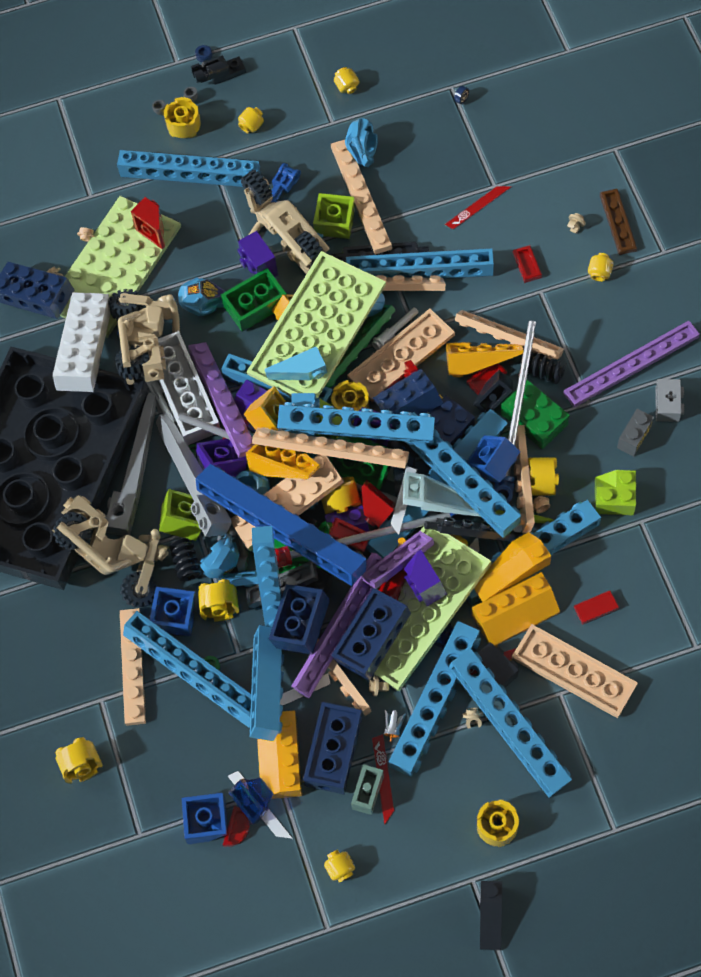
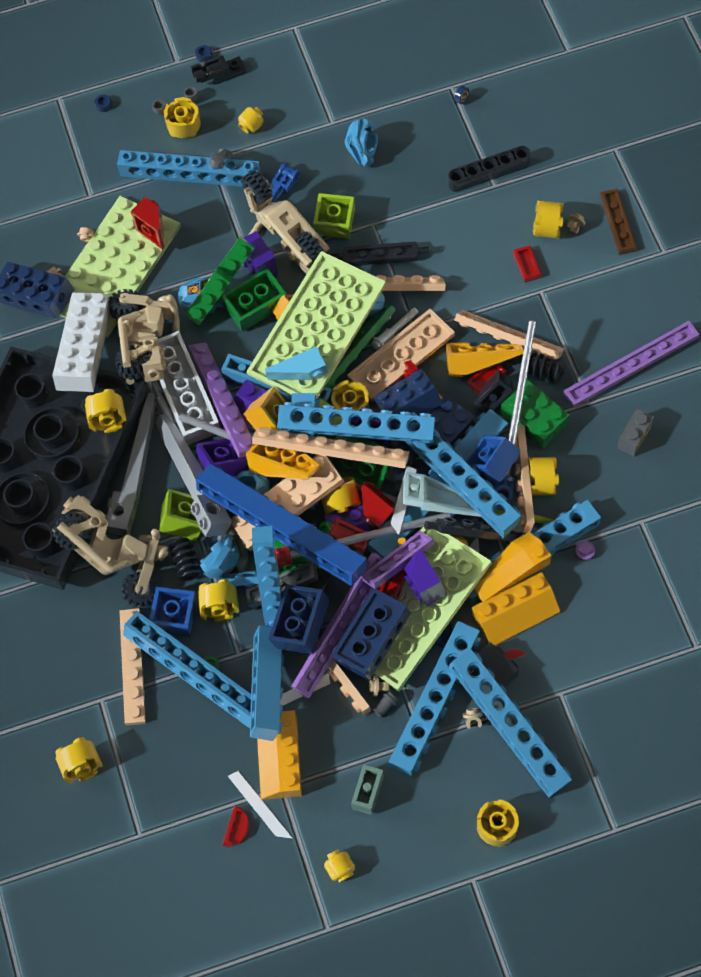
(103, 103): none -> dark blue tile
(105, 411): none -> yellow brick
(204, 817): blue slope -> none
(217, 159): none -> dark grey bar
(219, 280): none -> green bracket
(252, 797): clear blue slope -> none
(325, 737): dark blue brick -> none
(346, 80): yellow head -> none
(363, 201): light nougat plate -> none
(385, 704): none -> dark grey pin
(385, 789): red sticker -> none
(392, 728): flat silver piece -> none
(425, 264): dark azure brick -> none
(475, 207): red sticker -> none
(490, 915): black slope -> none
(499, 164): none -> black beam
(541, 504): light nougat plate -> none
(548, 219): none -> yellow brick
(574, 671): light nougat plate -> none
(585, 550): none -> medium lavender plate
(596, 607): red tile -> none
(600, 267): yellow head -> none
(616, 493): lime slope -> none
(669, 390): light grey brick -> none

